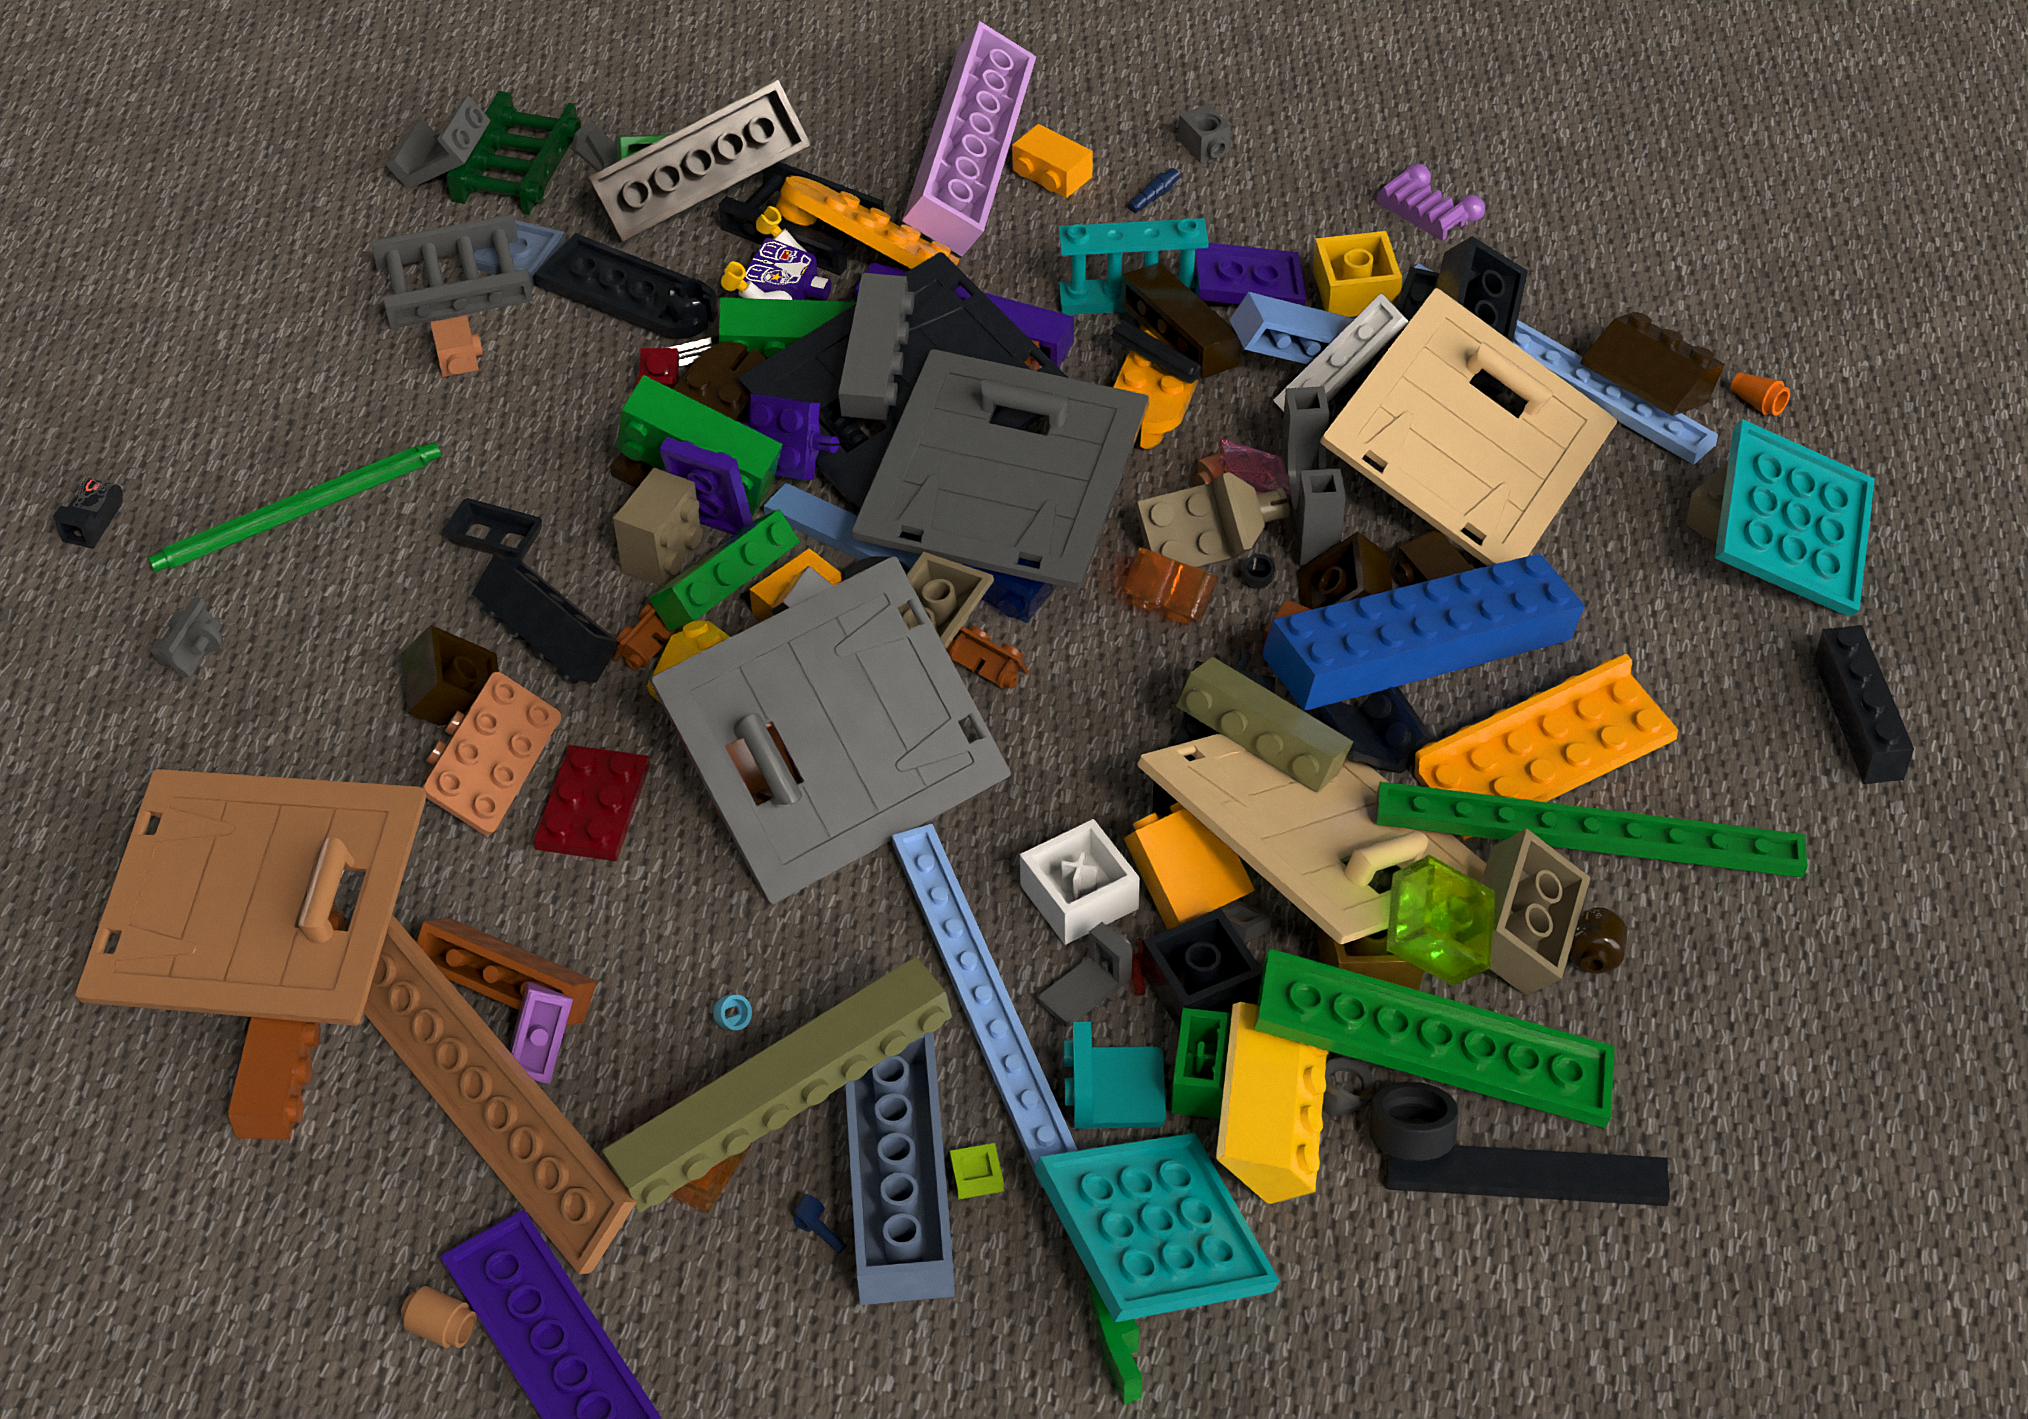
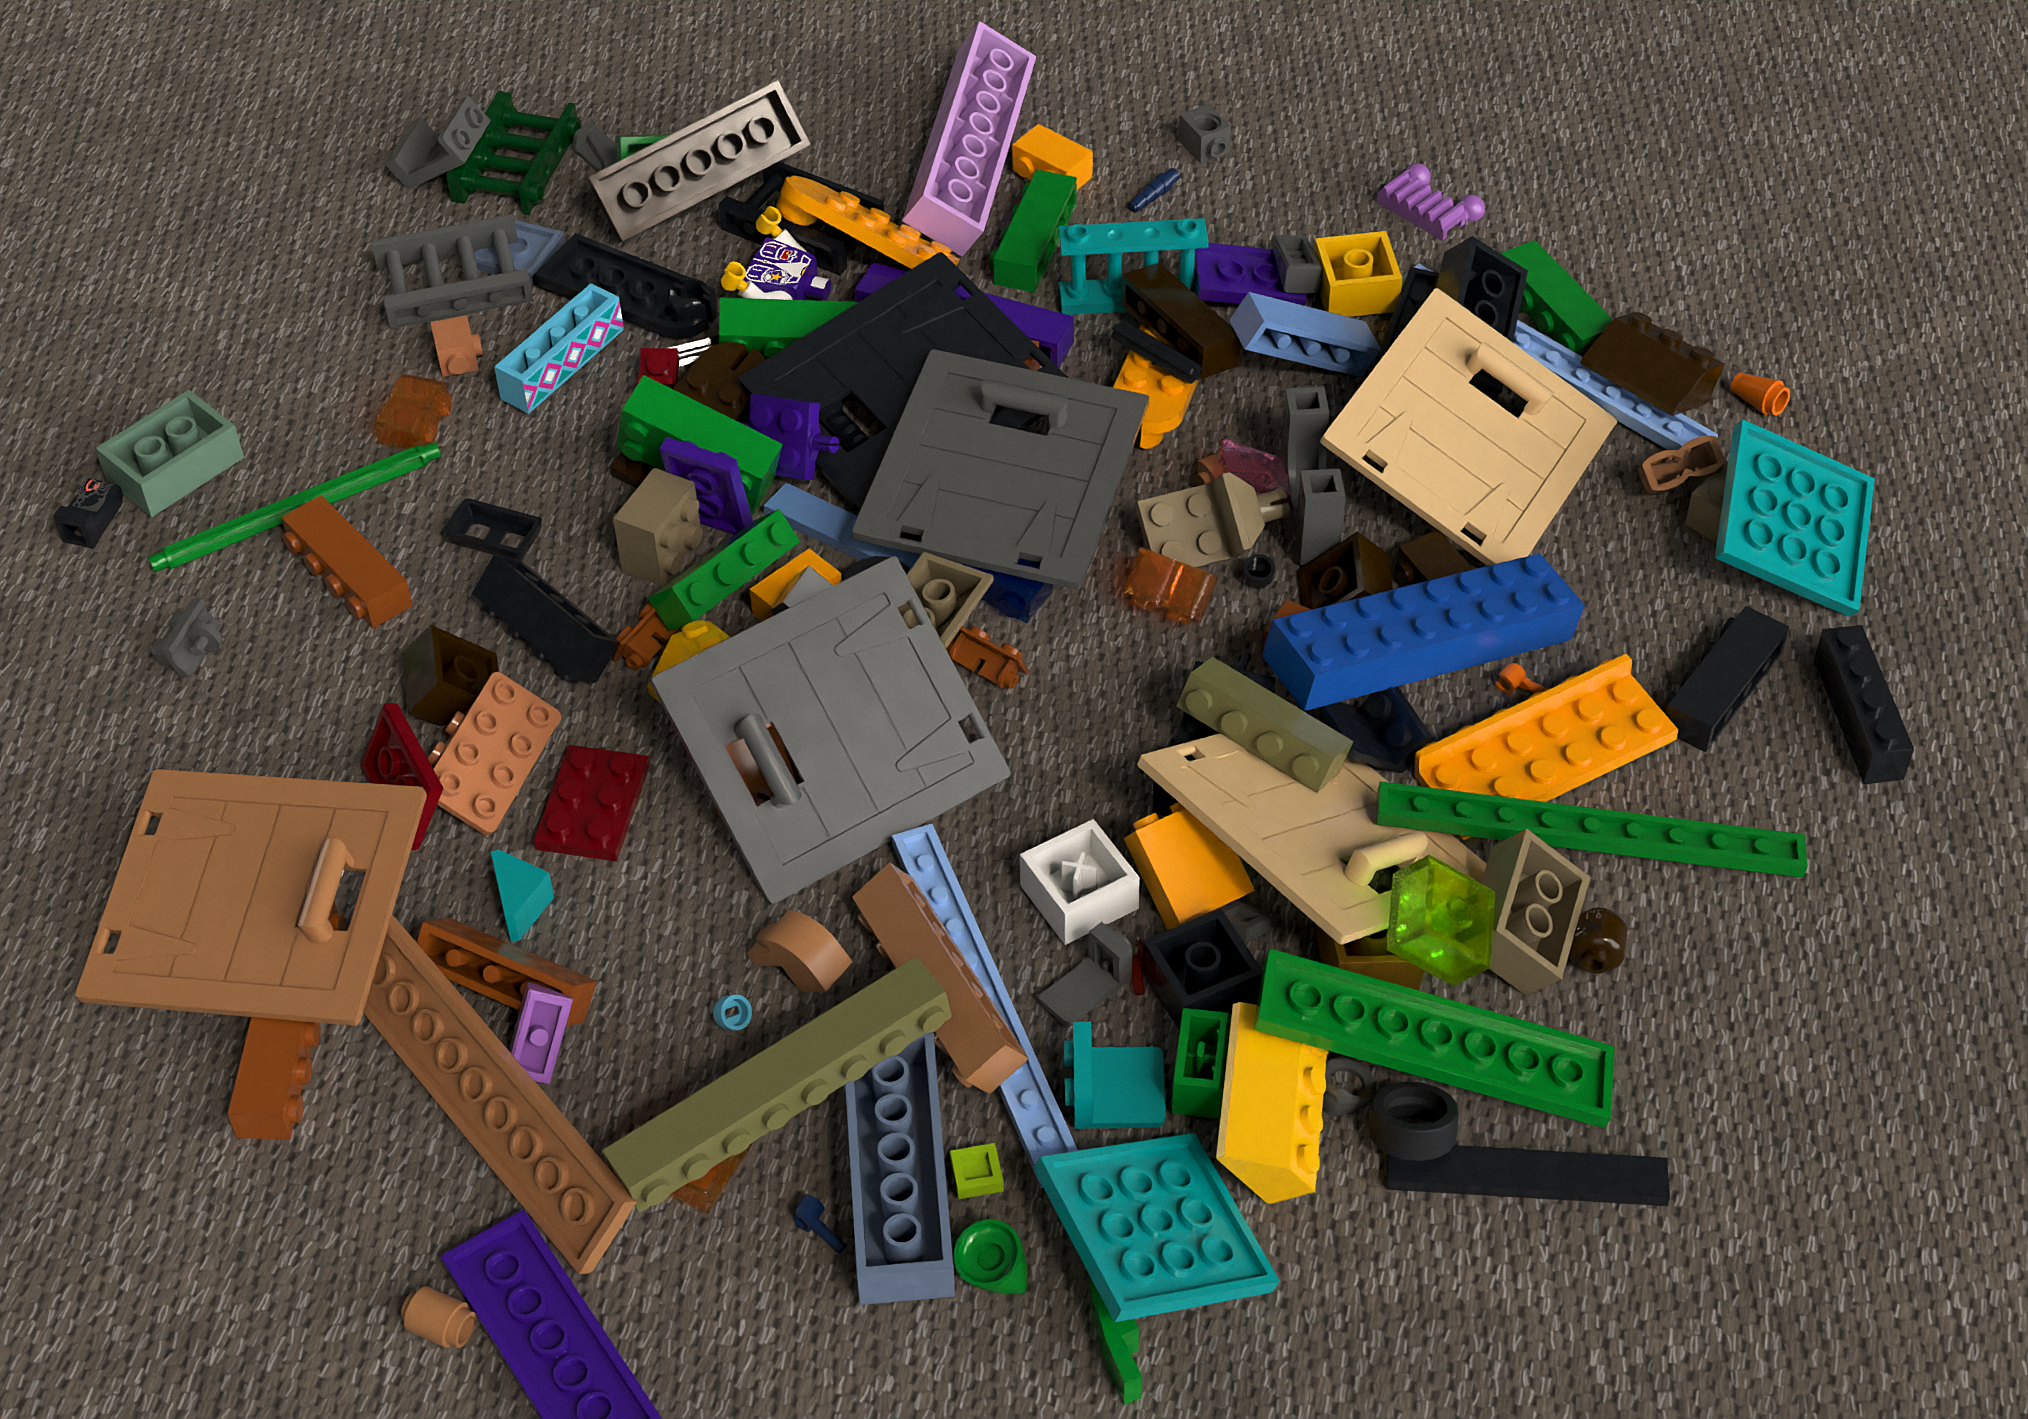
(170, 453): none -> sand green brick
(346, 562): none -> dark orange brick
(398, 759): none -> dark red tile
(413, 412): none -> clear orange brick
(523, 892): none -> teal slope
(559, 348): none -> medium azure brick
(803, 950): none -> medium nougat brick
(874, 346): dark grey brick -> none
(908, 927): none -> medium nougat brick
(992, 1257): none -> green piece
(1033, 231): none -> green brick
(1297, 264): none -> dark grey slope
(1350, 349): white plate -> none
(1515, 676): none -> orange hand
(1557, 300): none -> green brick
(1691, 462): none -> medium nougat brick
(1725, 677): none -> black brick

